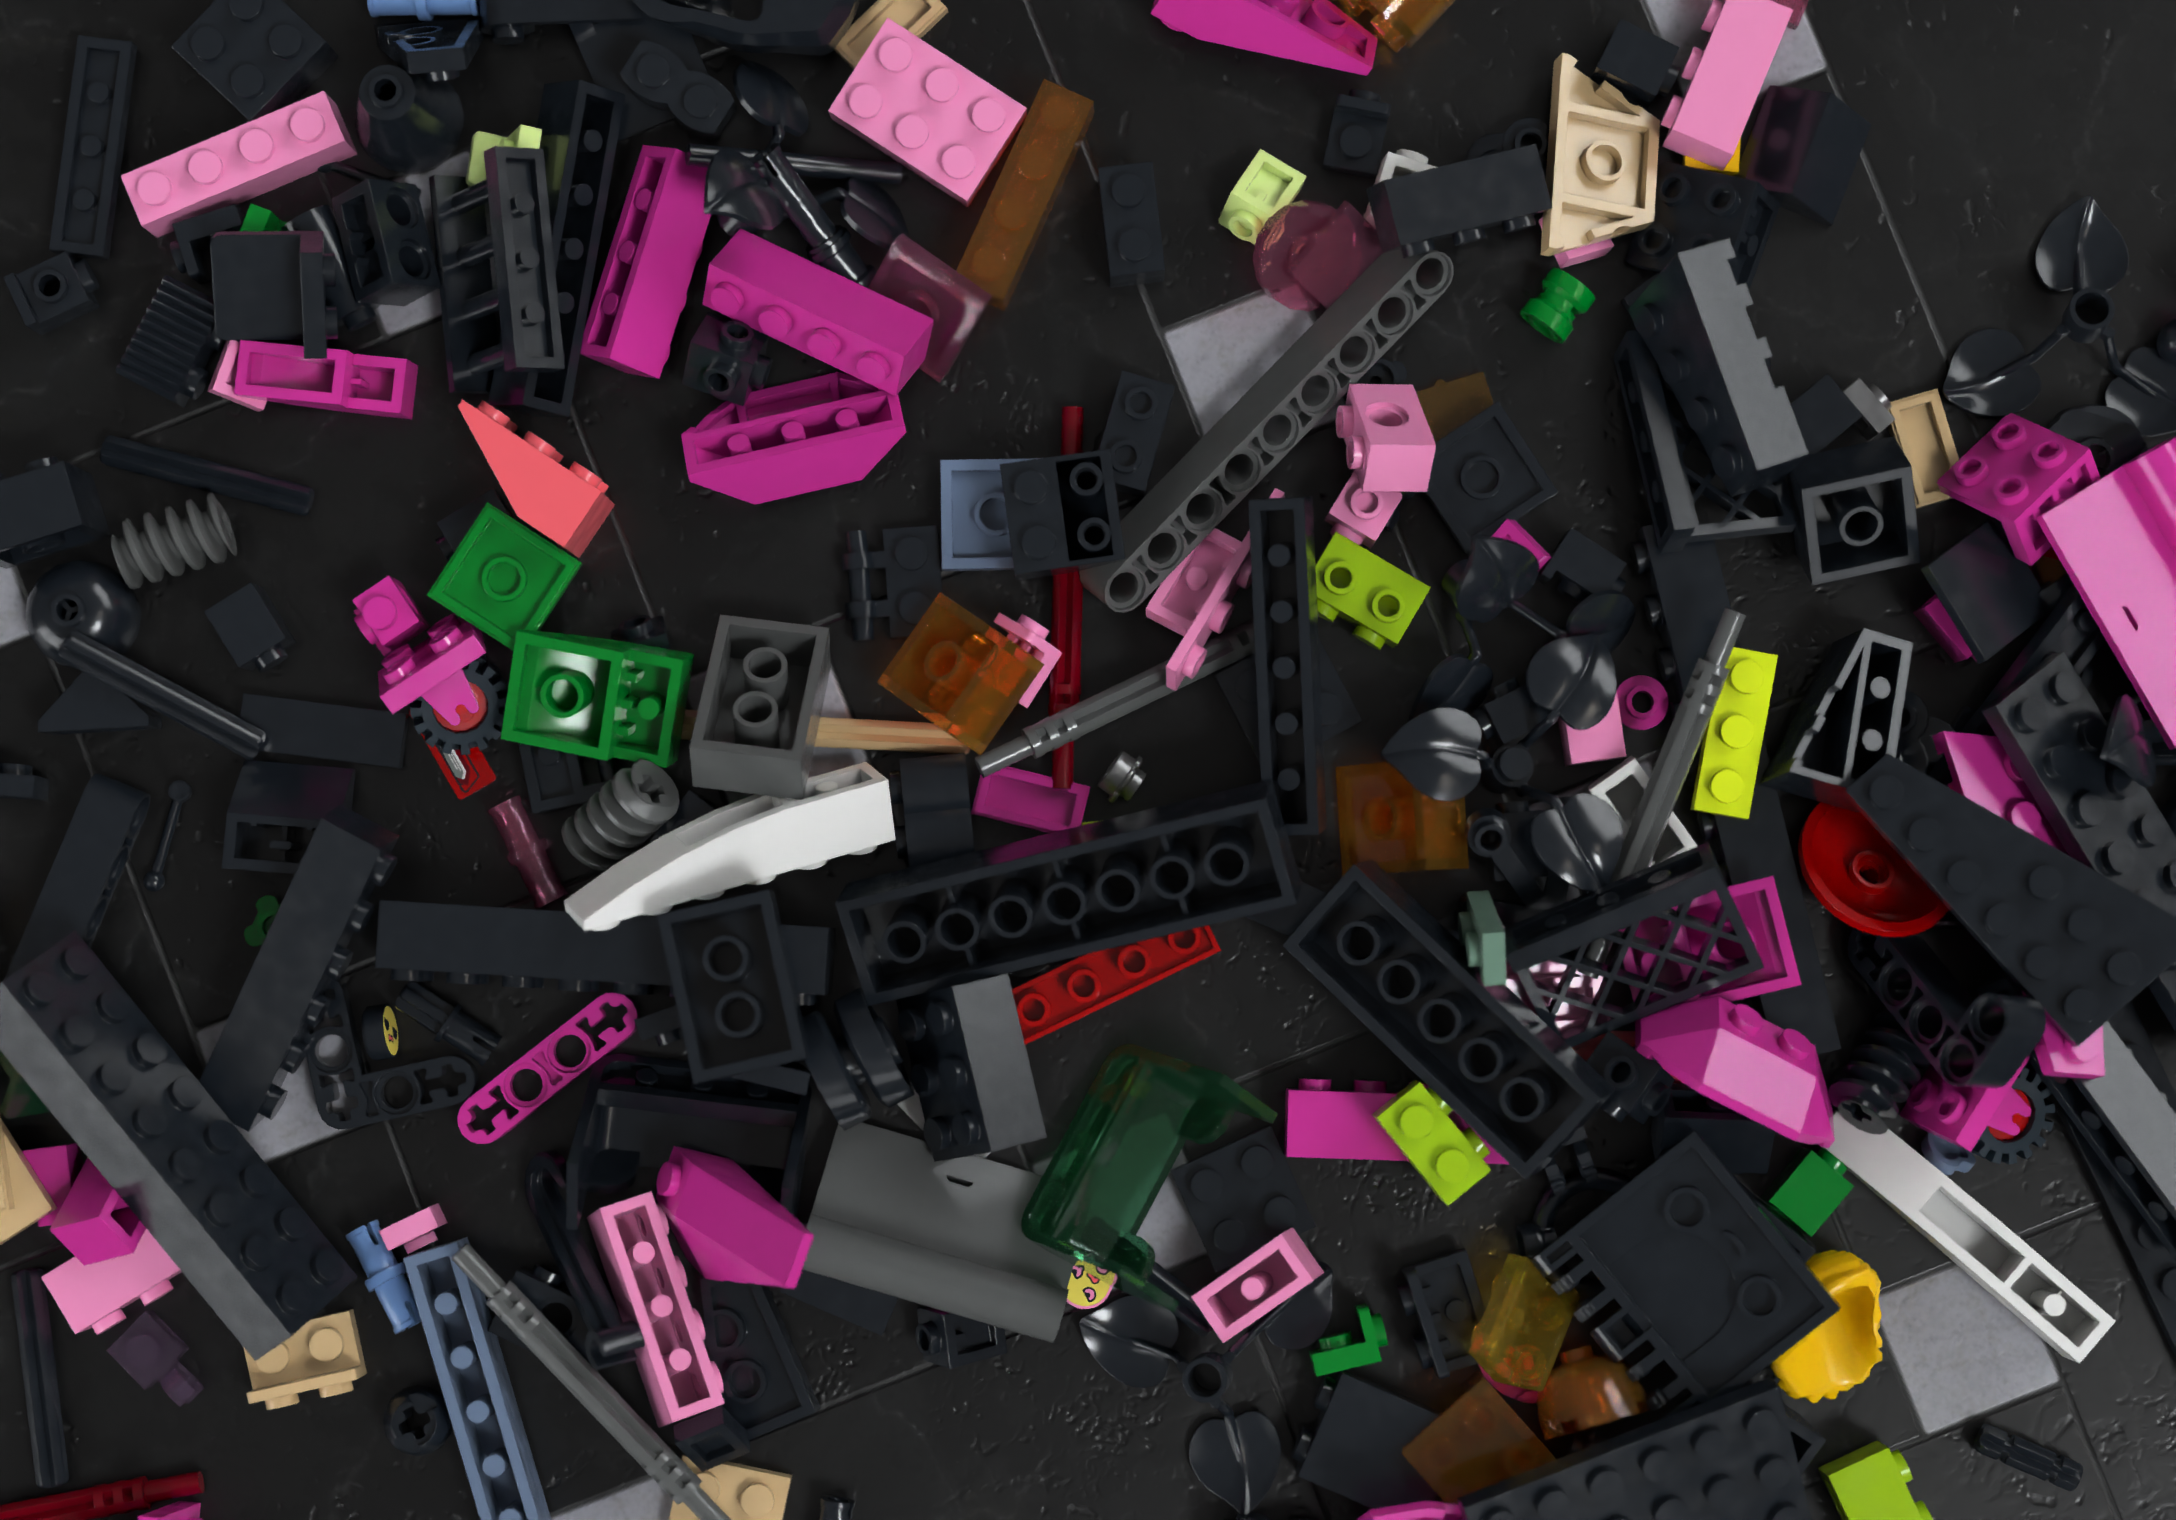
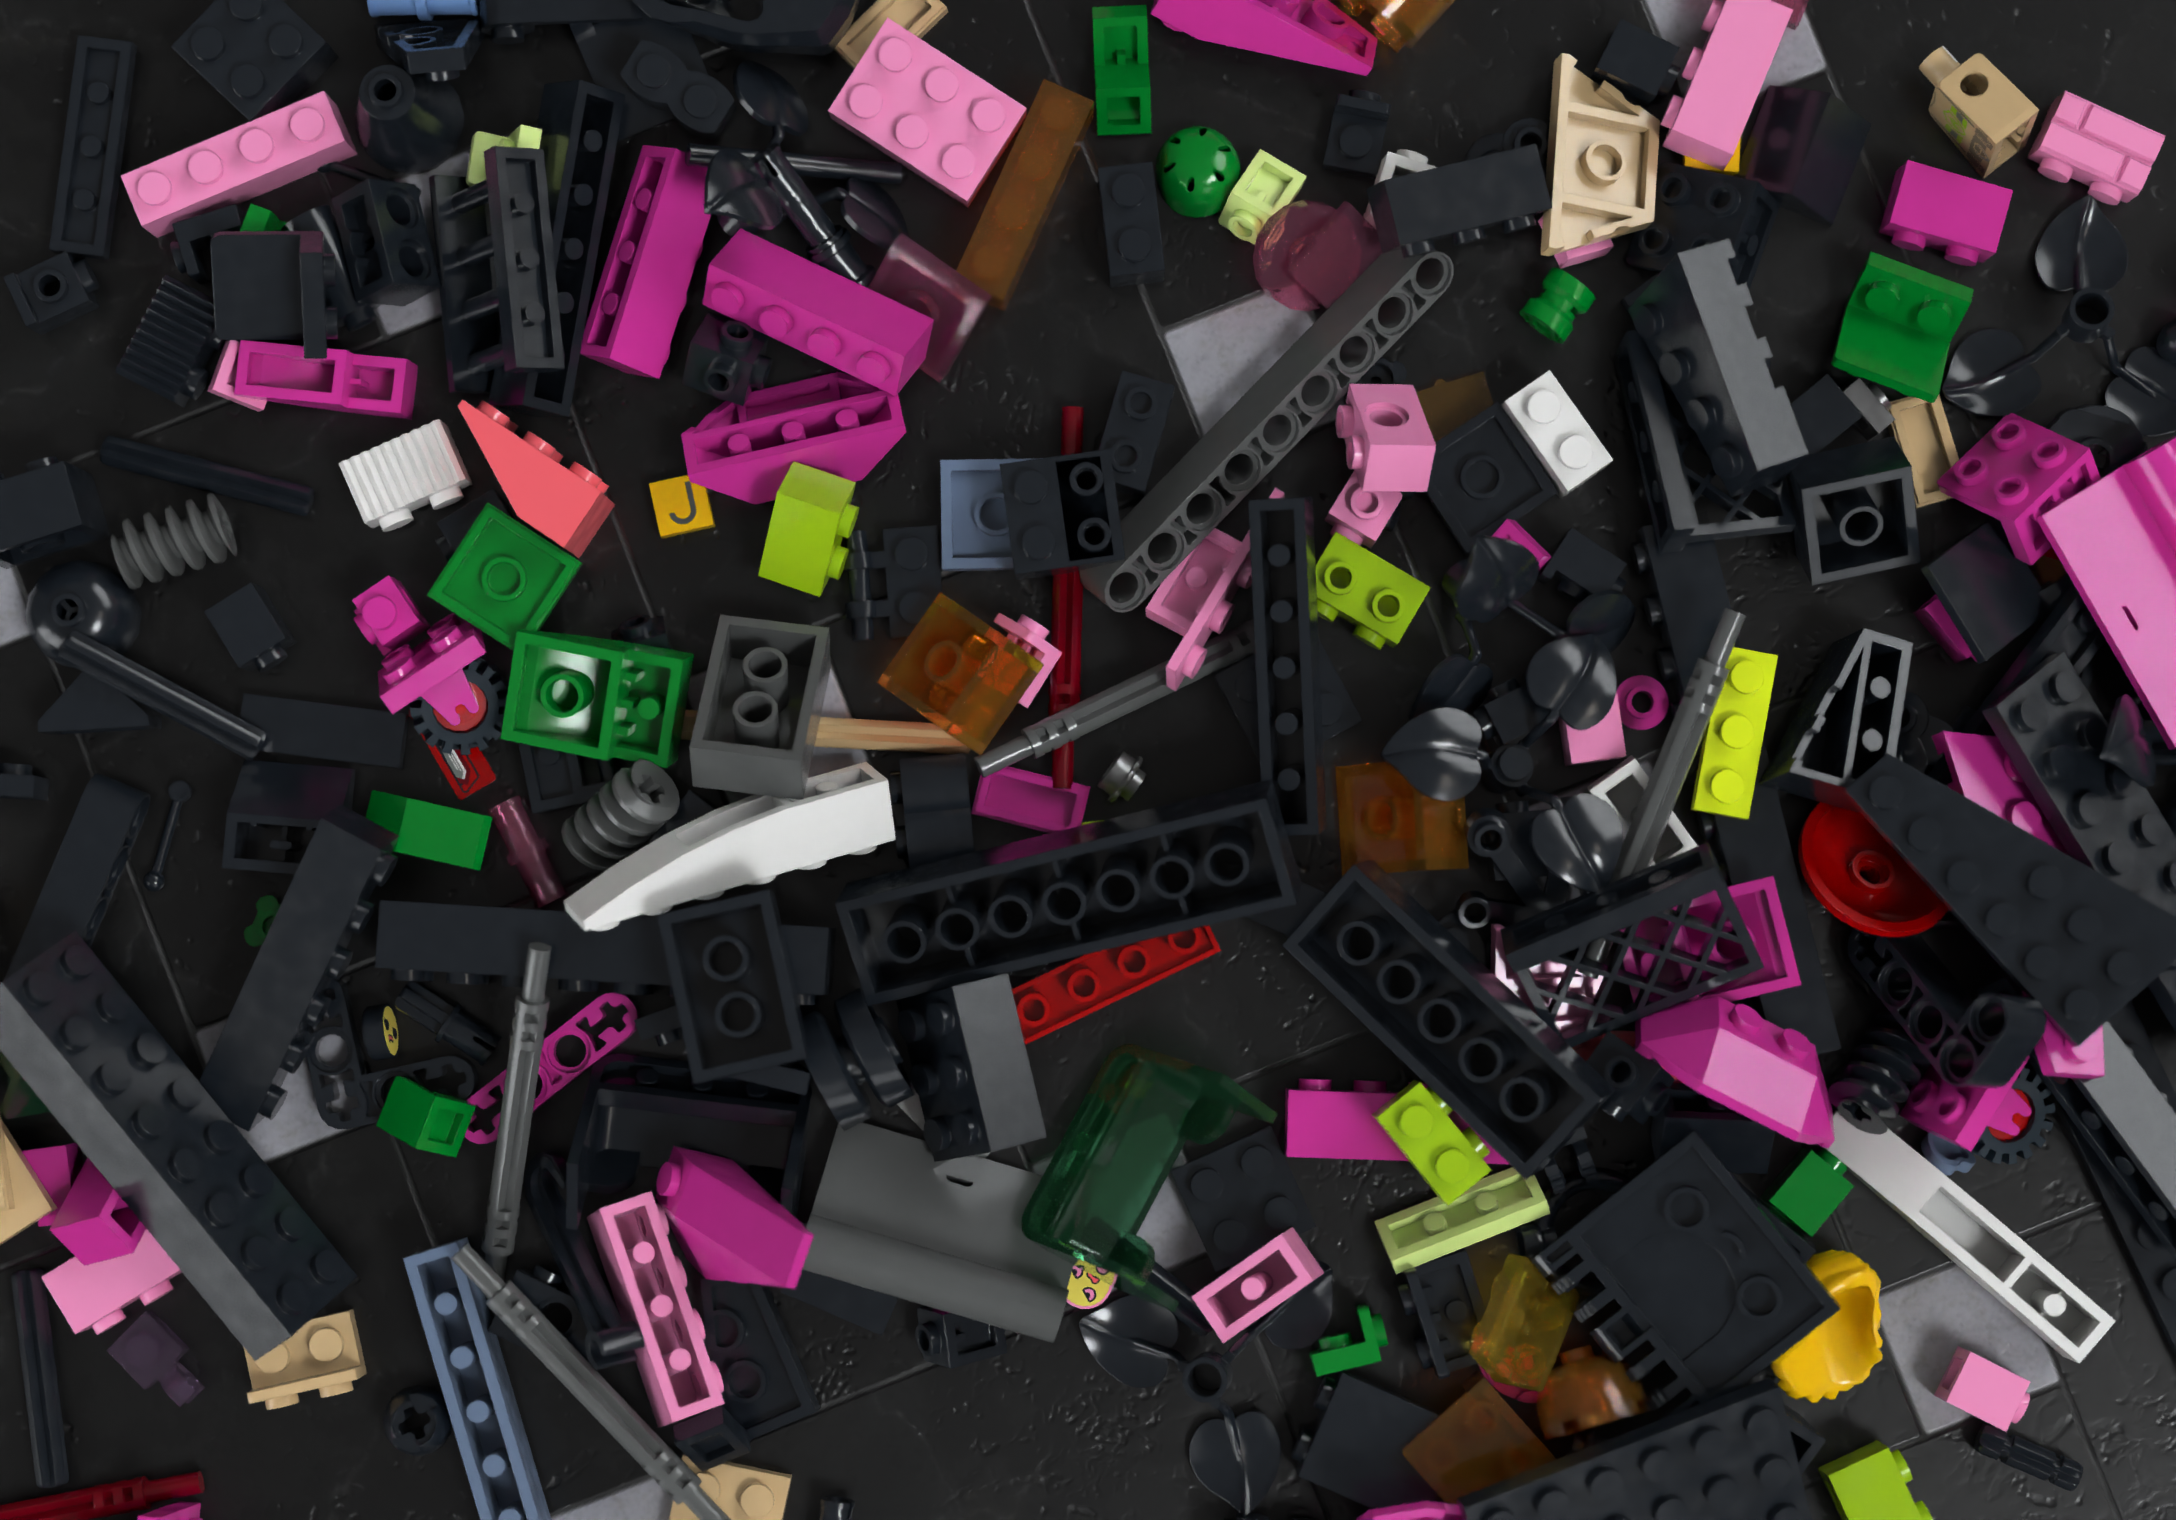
(385, 1276): medium blue pin -> none
(406, 475): none -> white brick
(414, 1230): bright pink plate -> none
(425, 1117): none -> green panel
(432, 829): none -> green slope
(516, 1110): none -> dark grey axle
(681, 506): none -> yellow tile
(808, 528): none -> lime brick
(1121, 70): none -> green slope
(1197, 162): none -> green helmet
(1479, 1213): none -> yellowish green plate
(1483, 938): sand green plate -> none
(1556, 433): none -> white brick
(1900, 326): none -> green bracket
(1945, 213): none -> dark pink brick
(1978, 109): none -> tan torso
(1984, 1389): none -> bright pink brick
(2095, 149): none -> bright pink brick

